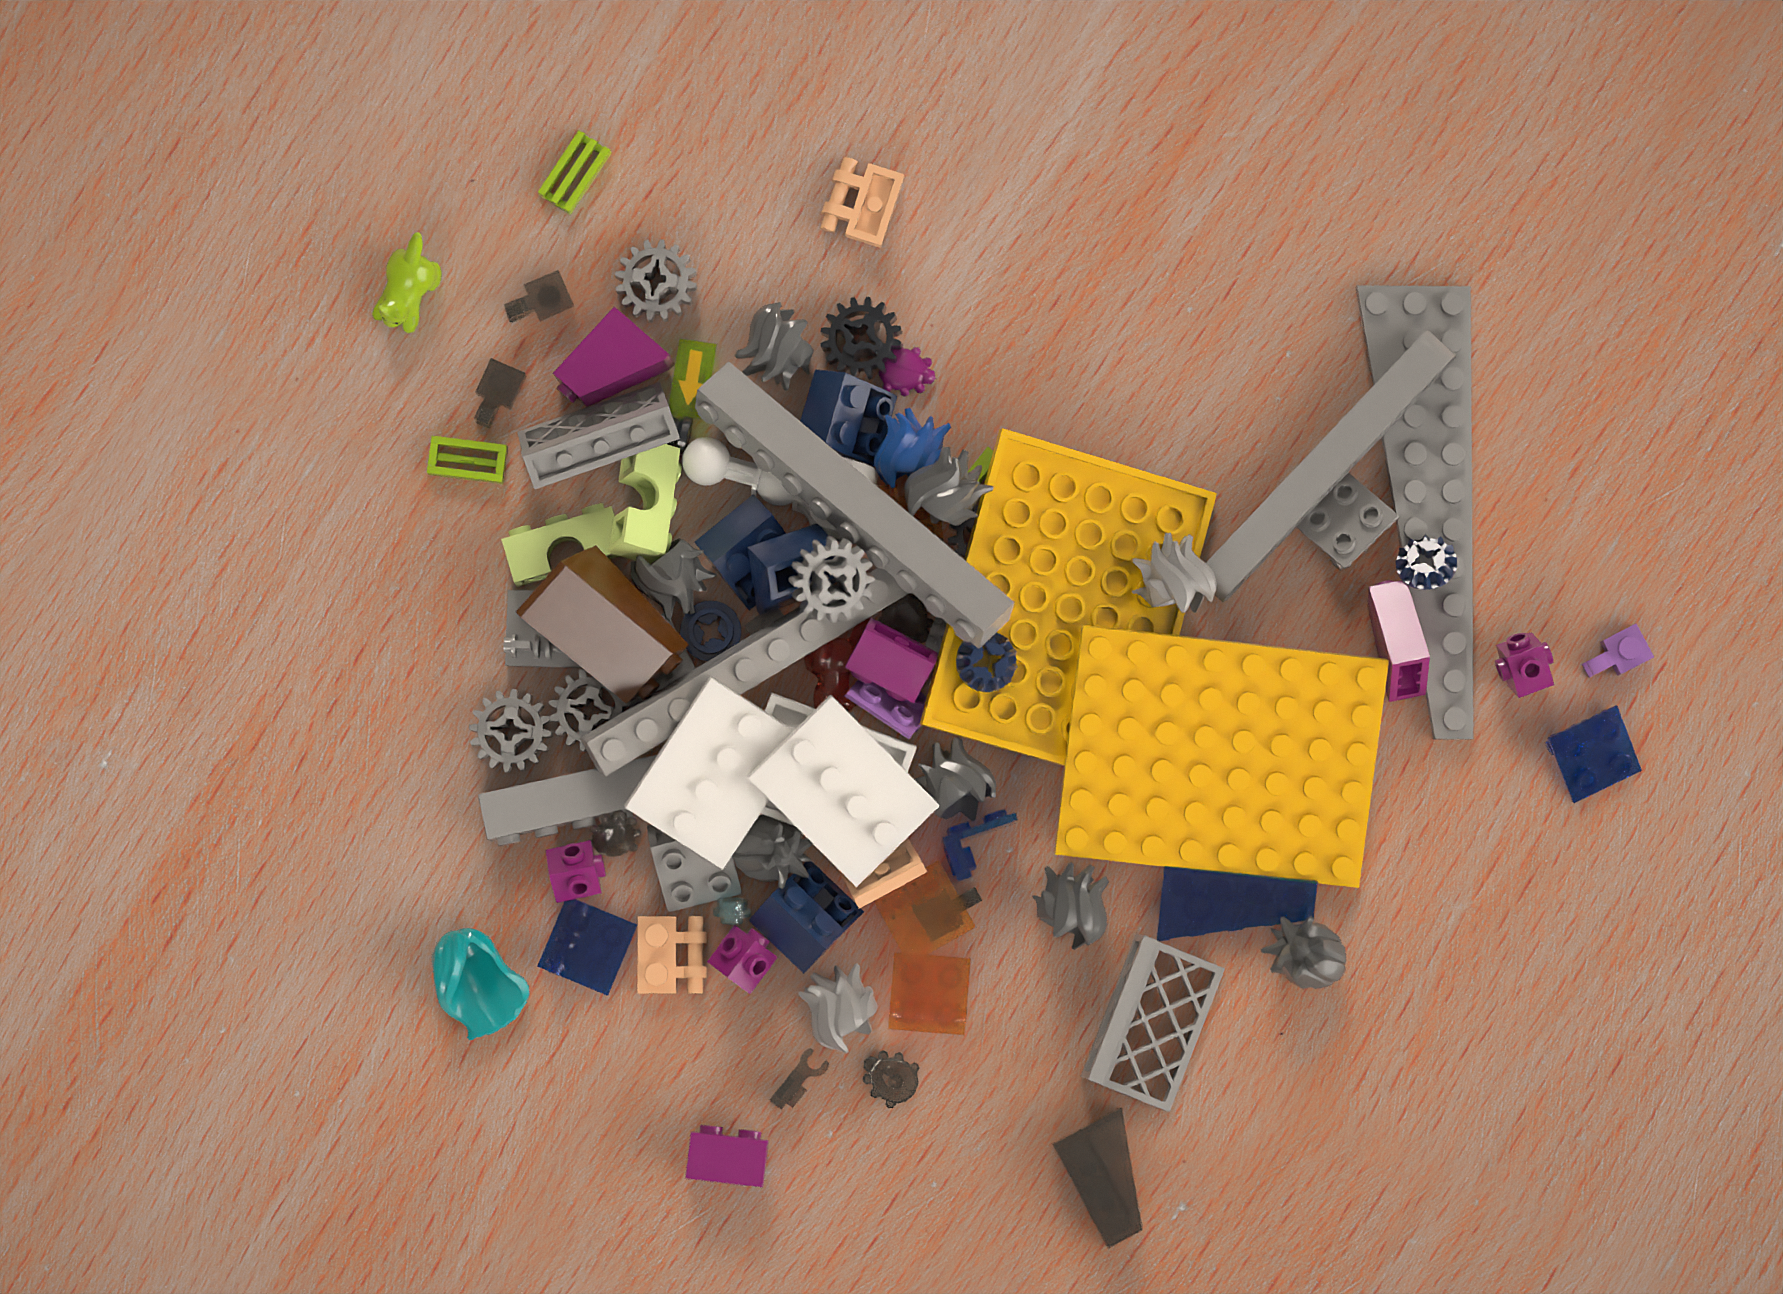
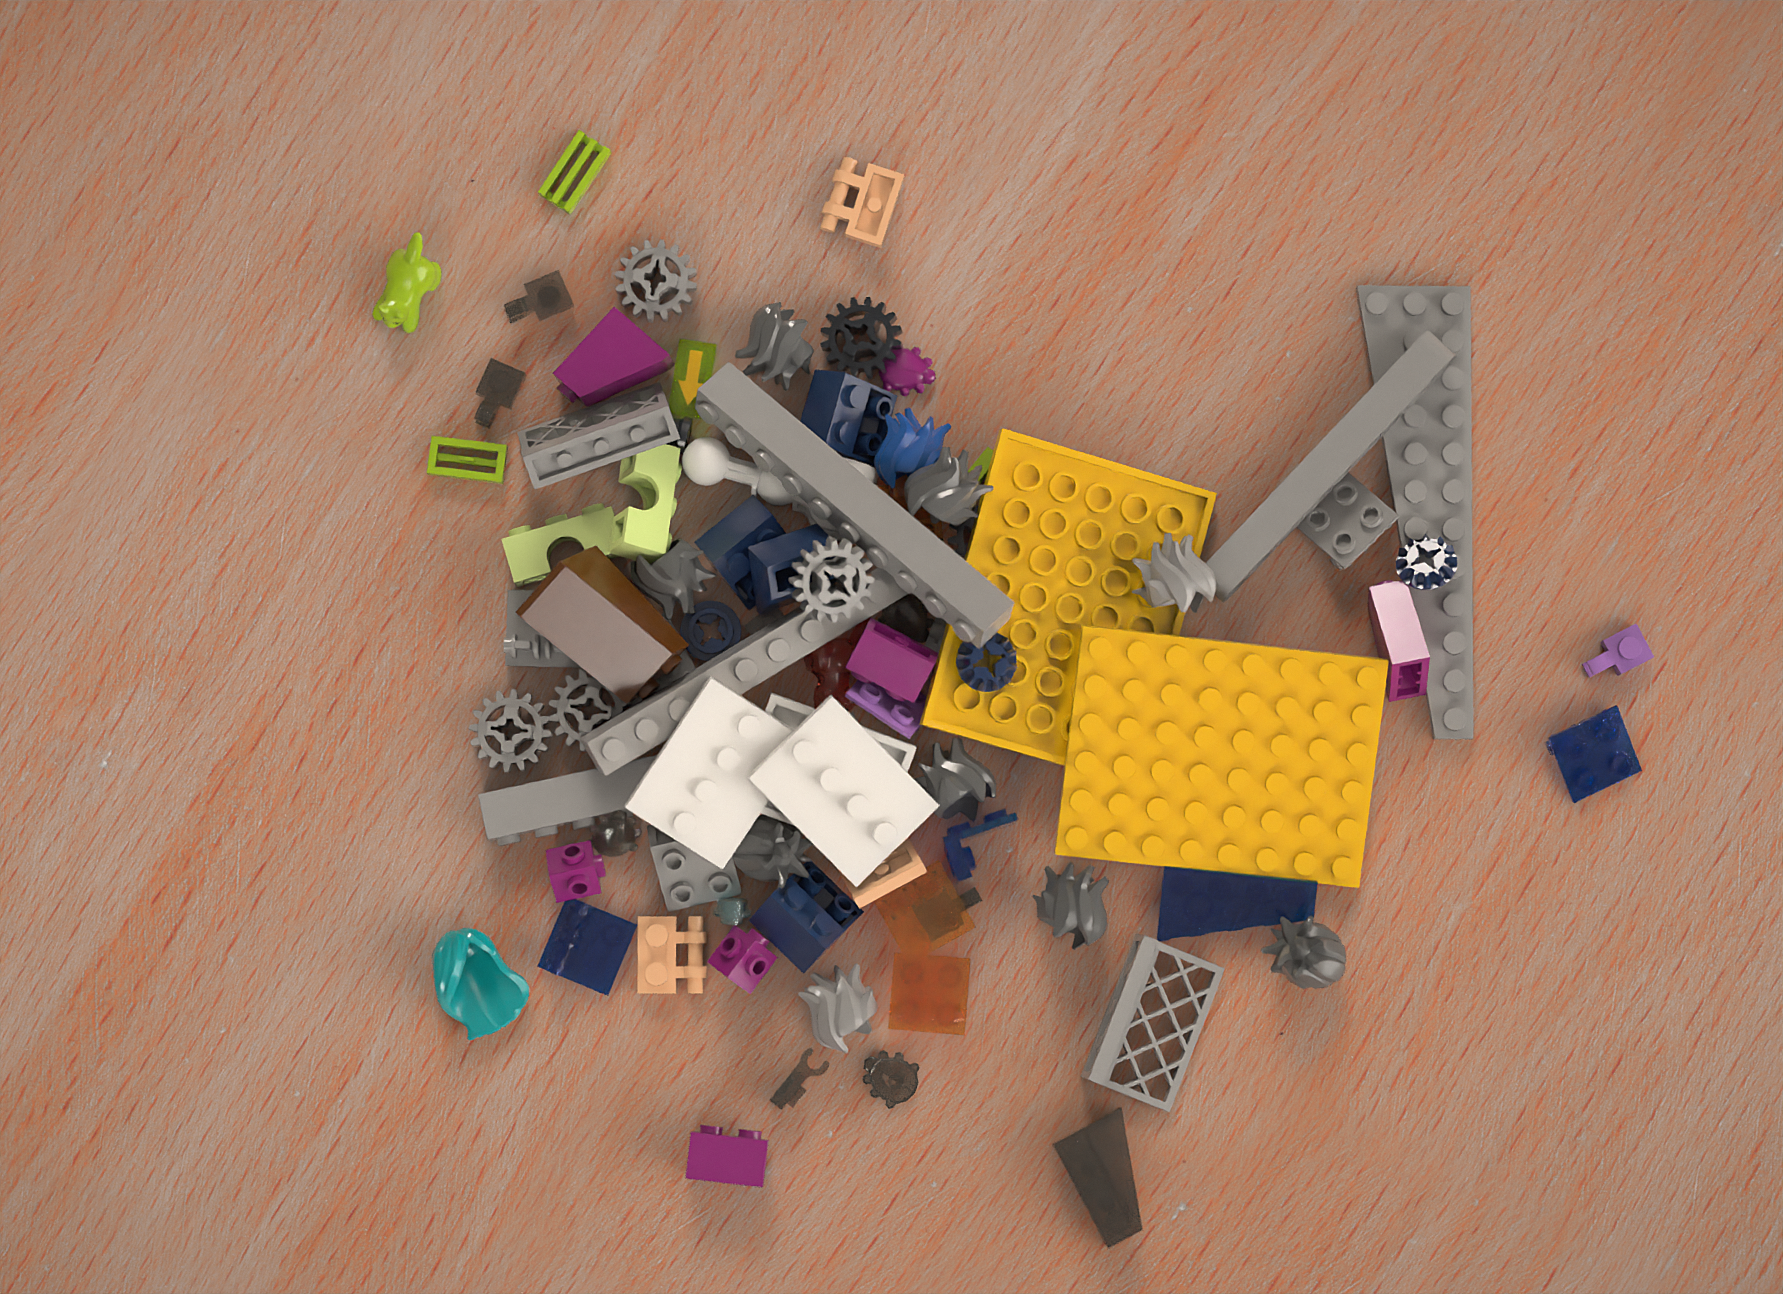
(1524, 664): magenta brick -> none

